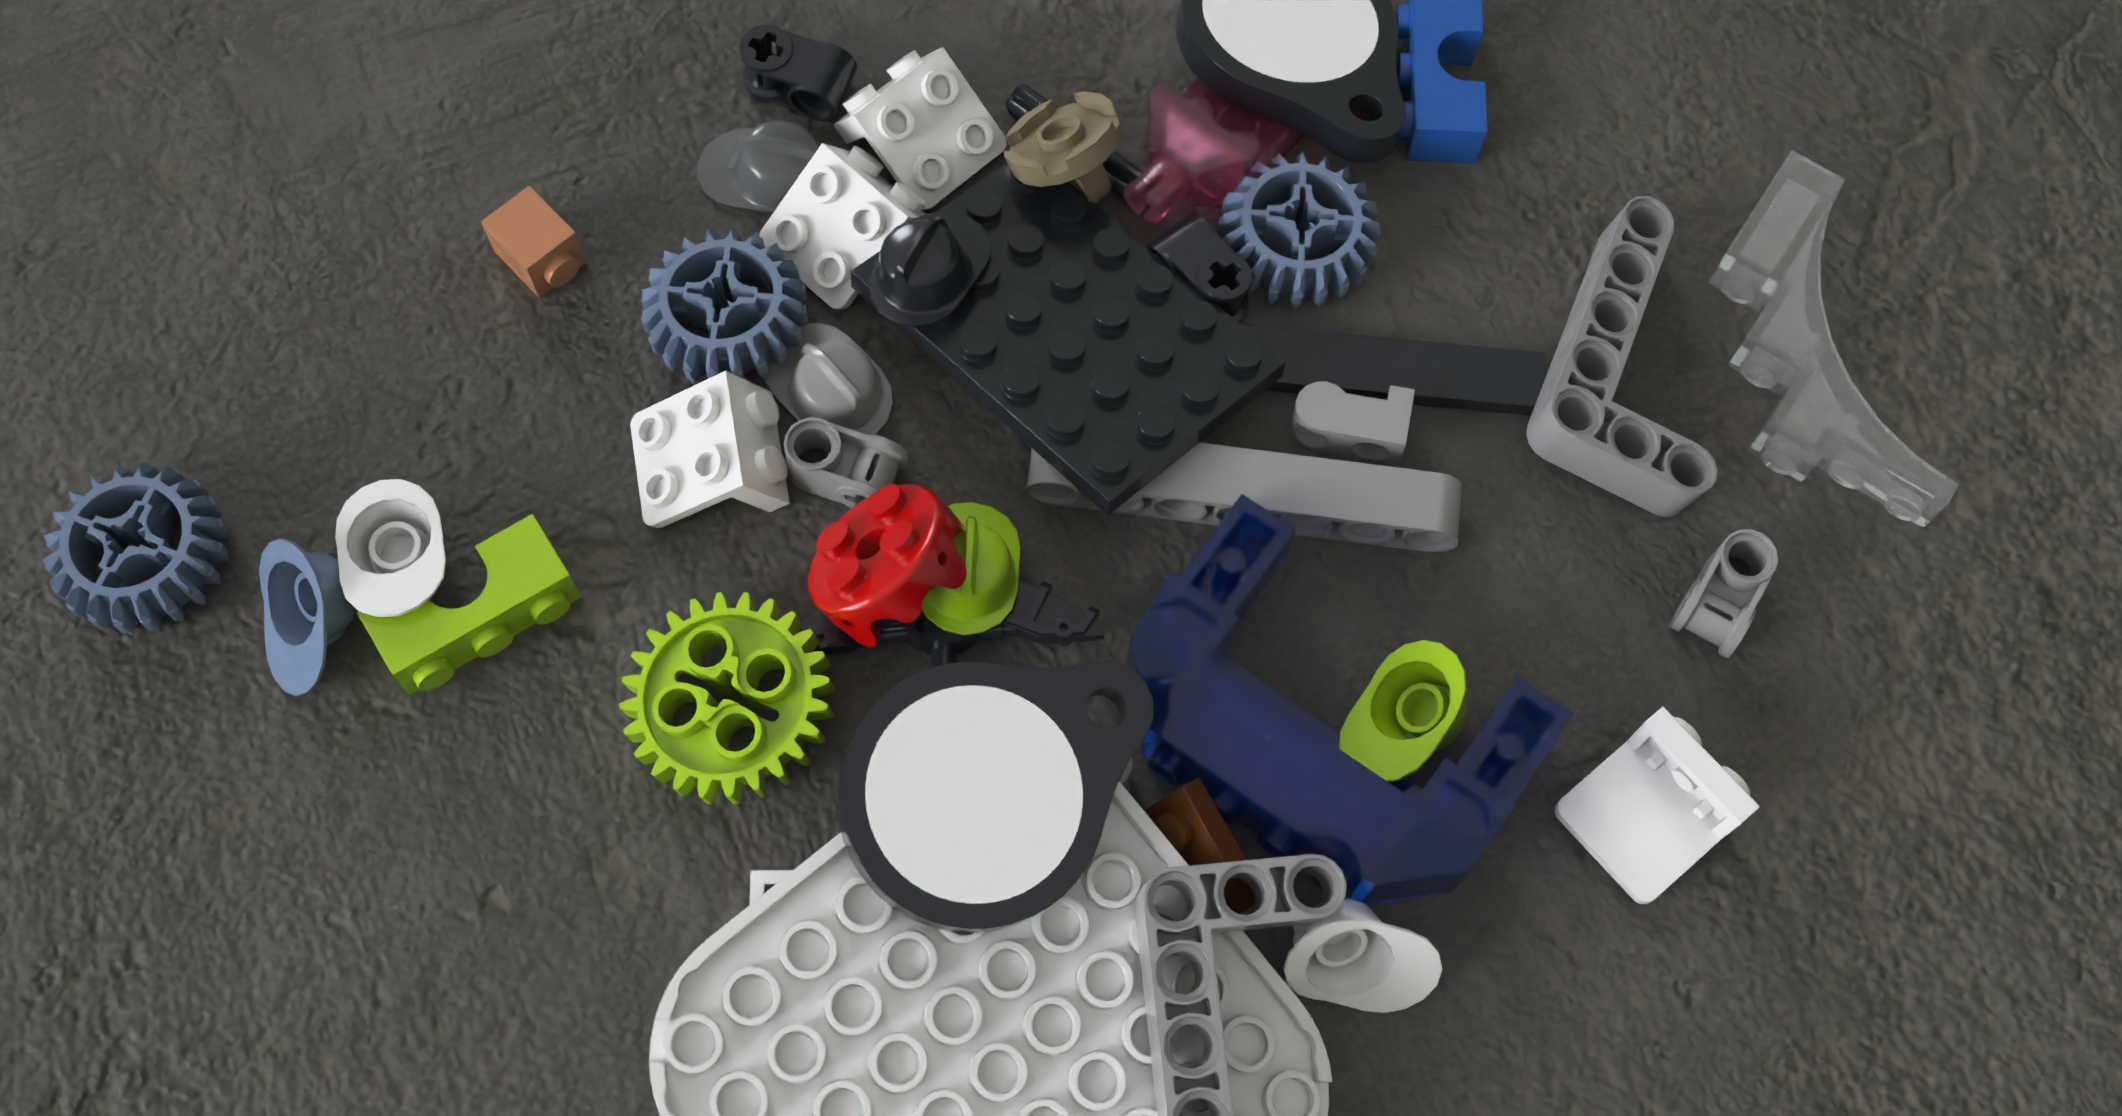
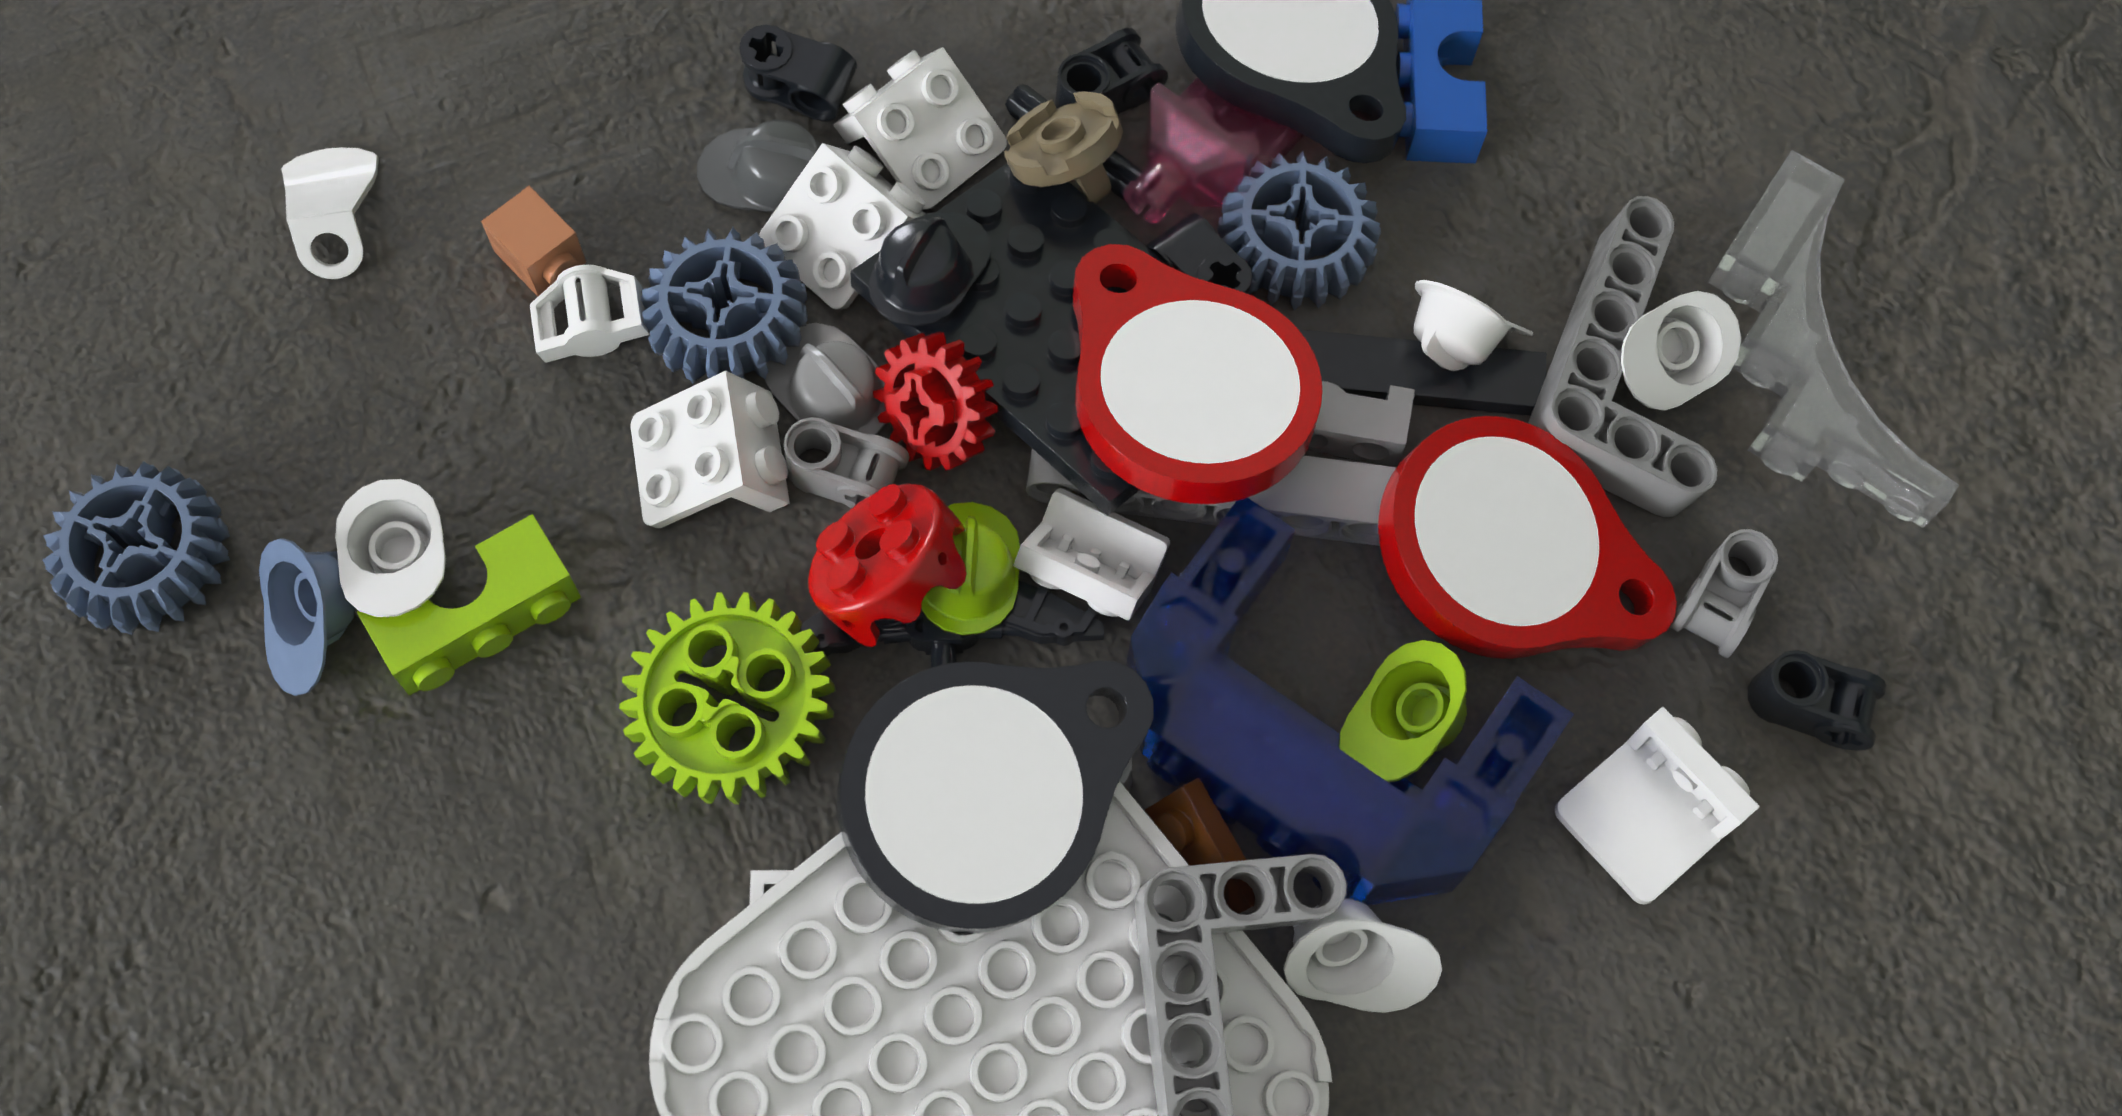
(322, 198): none -> white piece
(588, 313): none -> white piece
(935, 400): none -> red gear
(1093, 555): none -> white bracket
(1112, 68): none -> black piece
(1189, 380): none -> piece
(1458, 327): none -> white piece
(1515, 546): none -> piece
(1680, 349): none -> white piece
(1829, 703): none -> black piece

